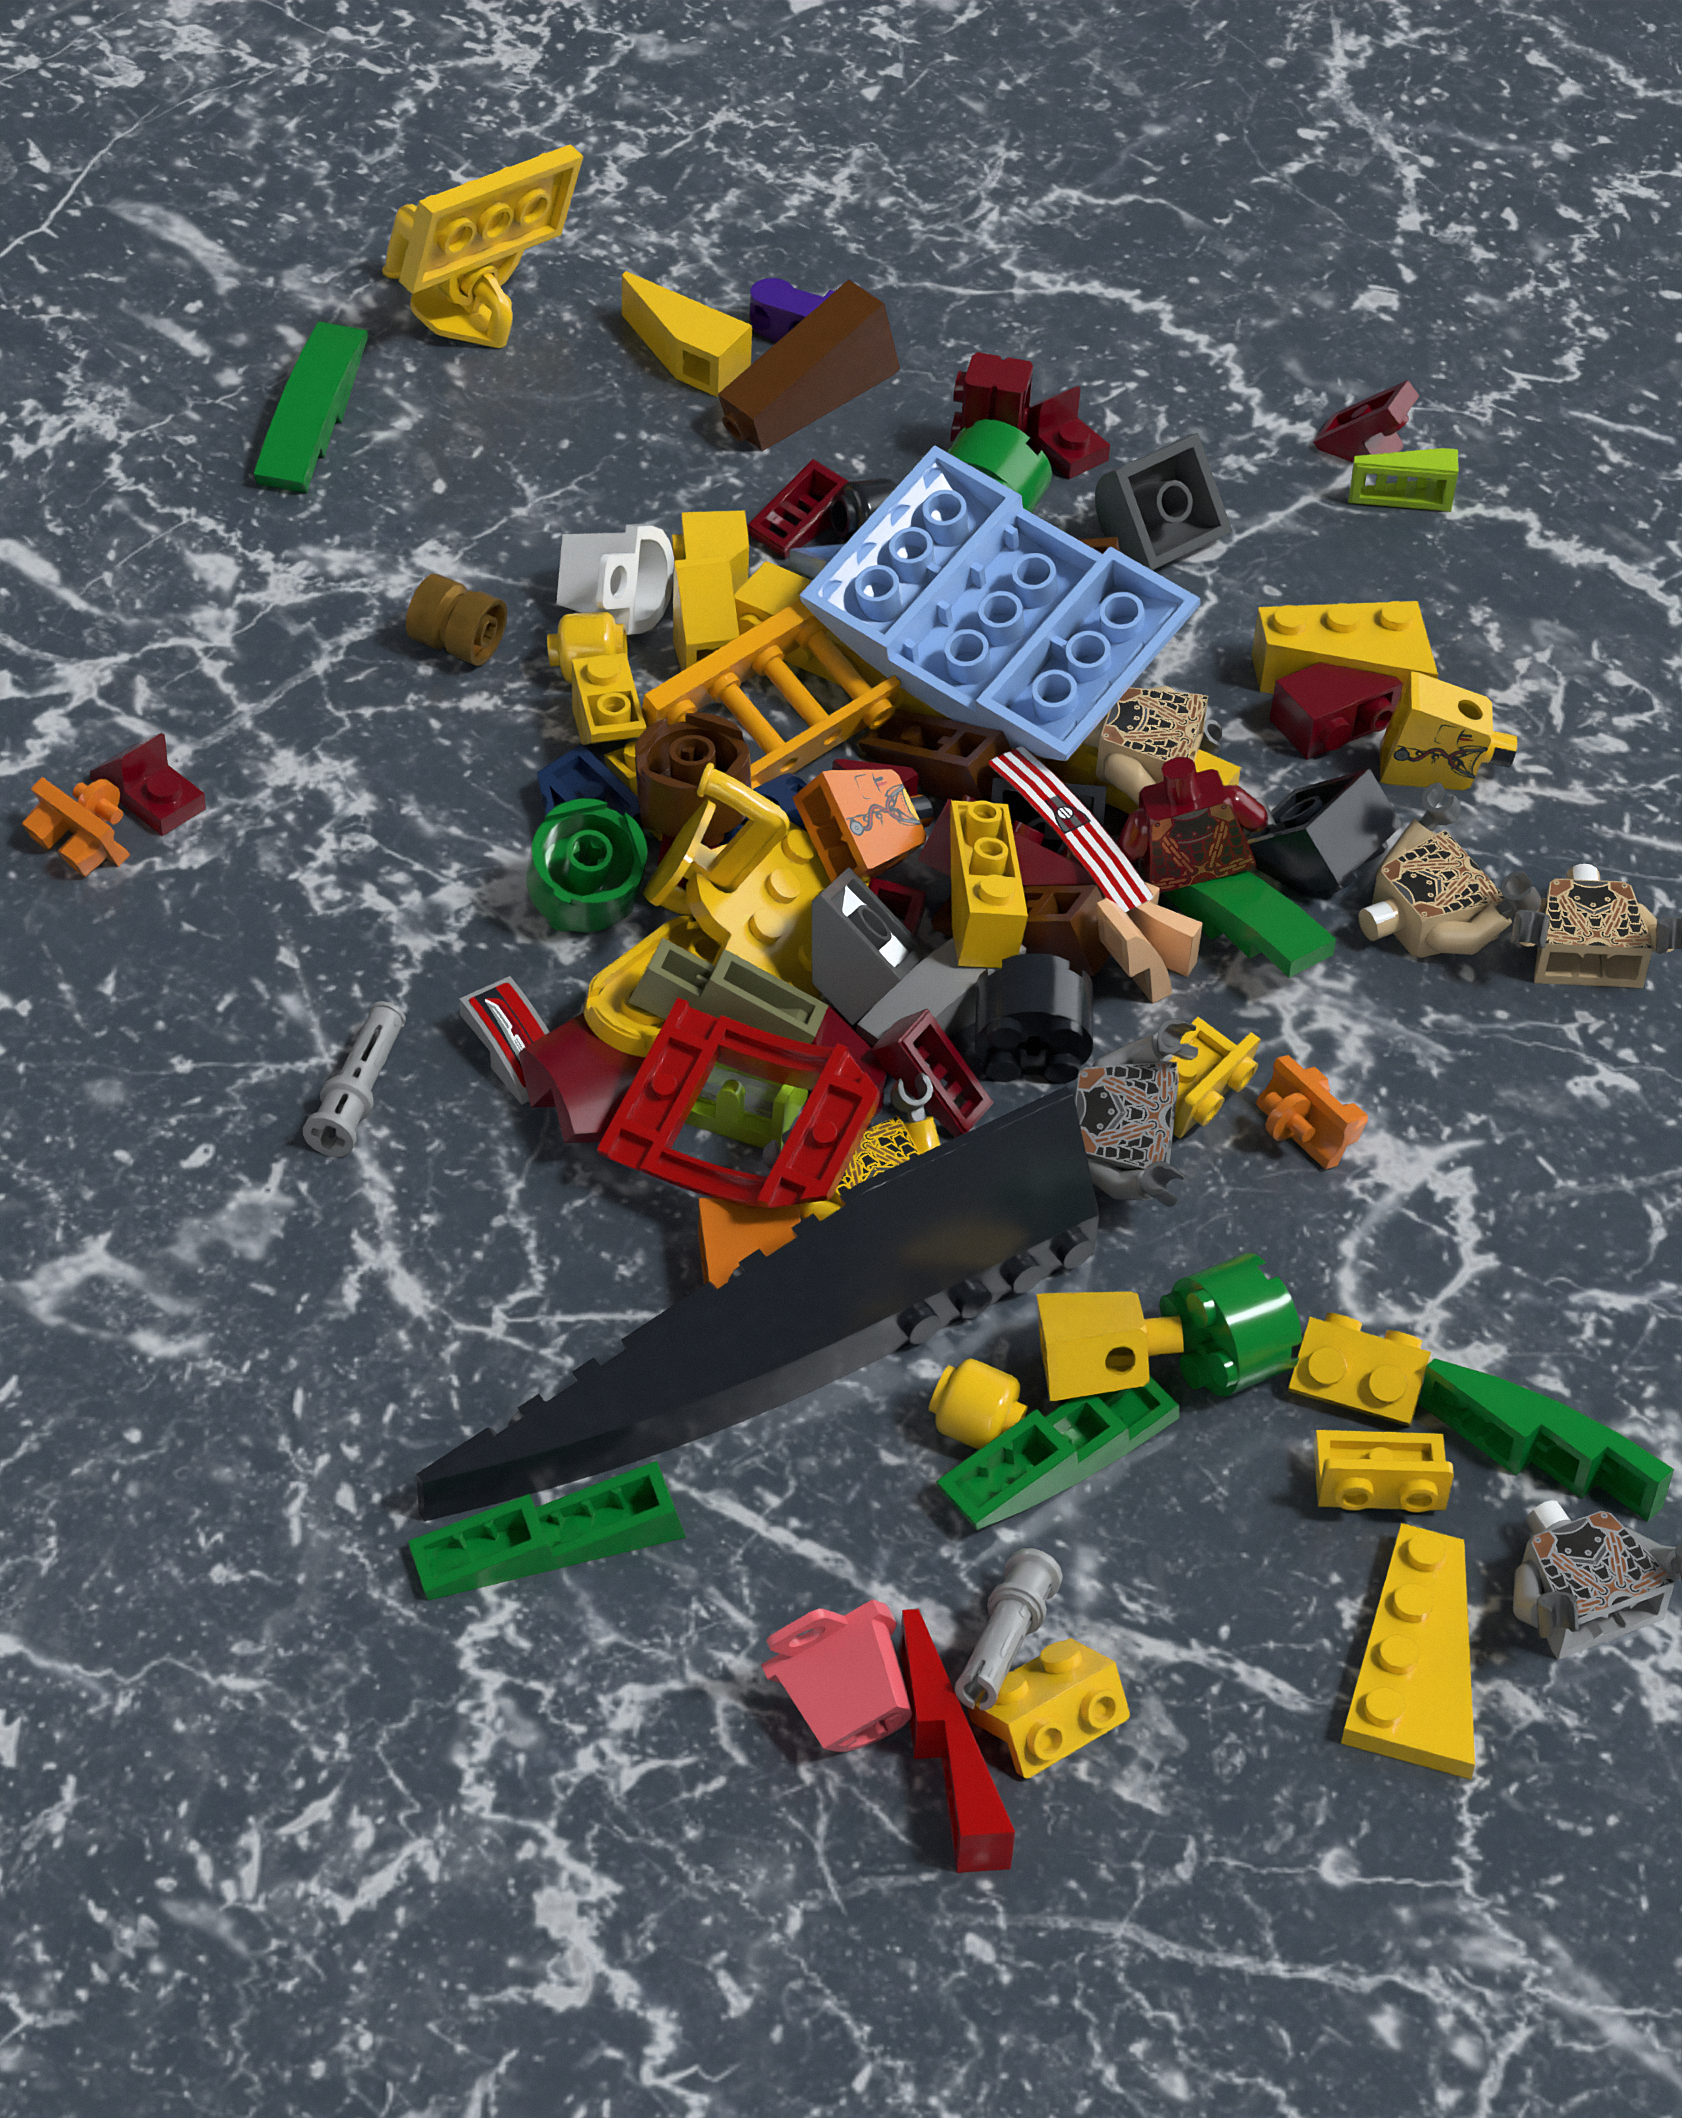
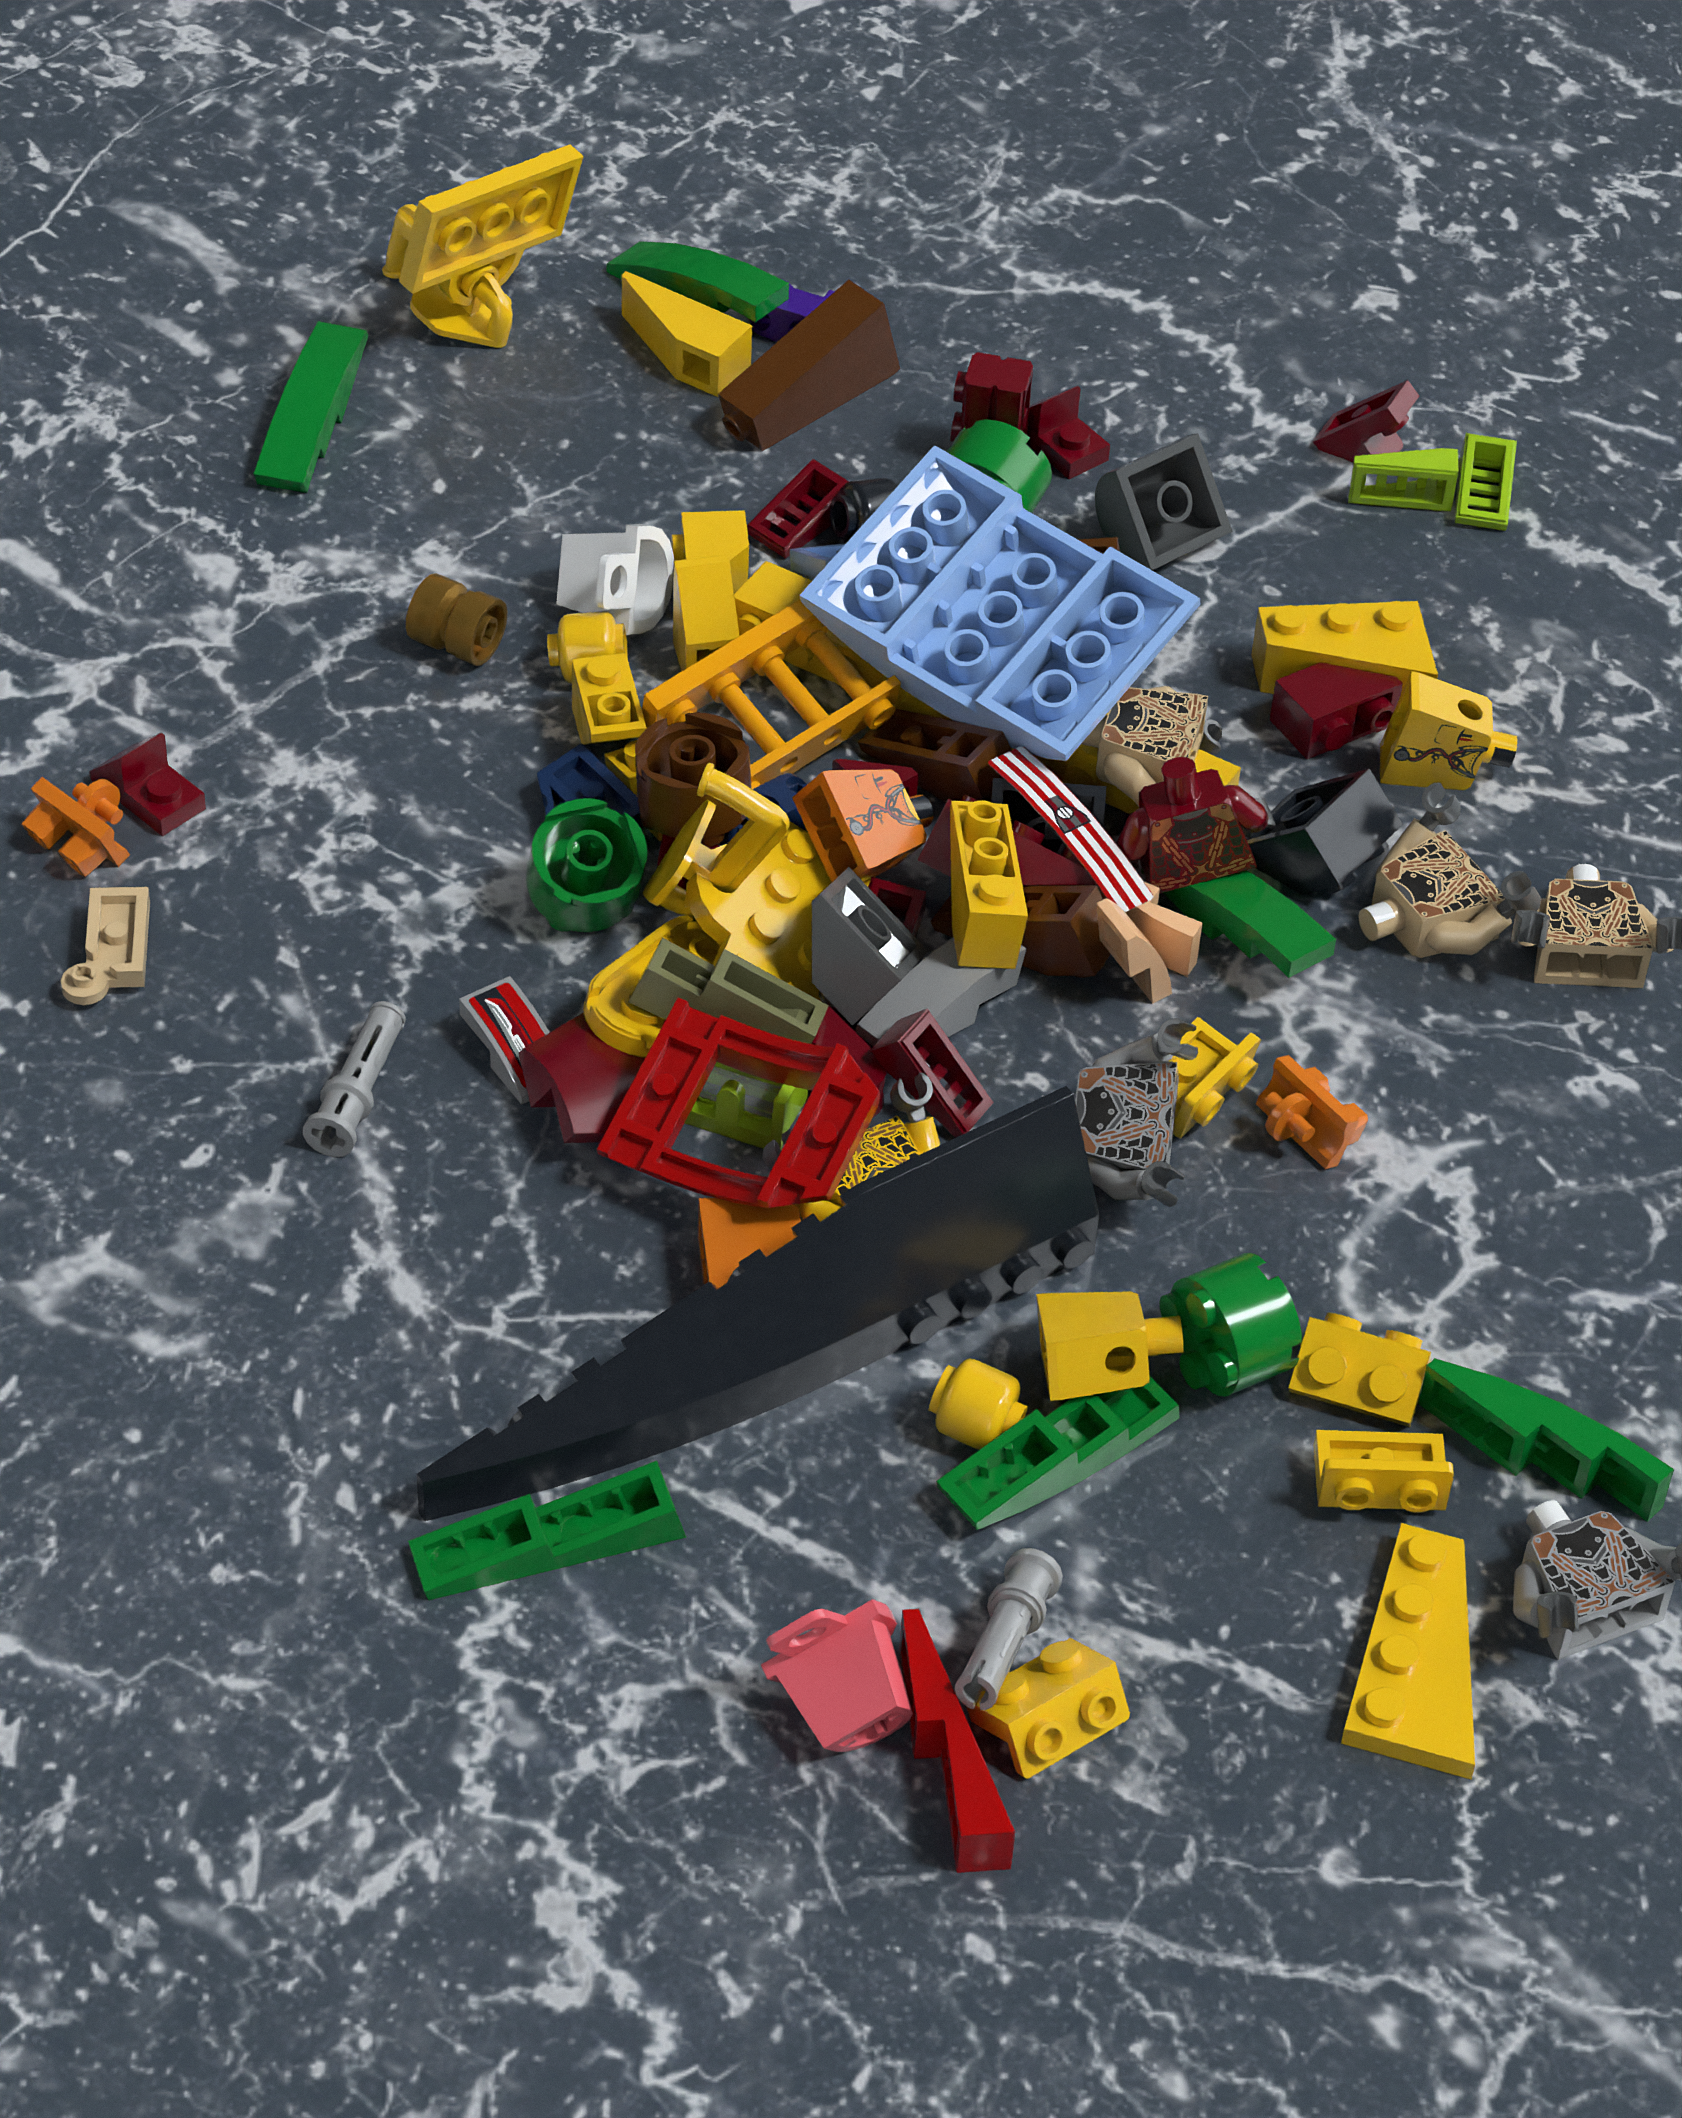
(113, 945): none -> tan hinge
(704, 277): none -> green slope
(1034, 1019): black brick -> none
(1487, 453): none -> lime slope

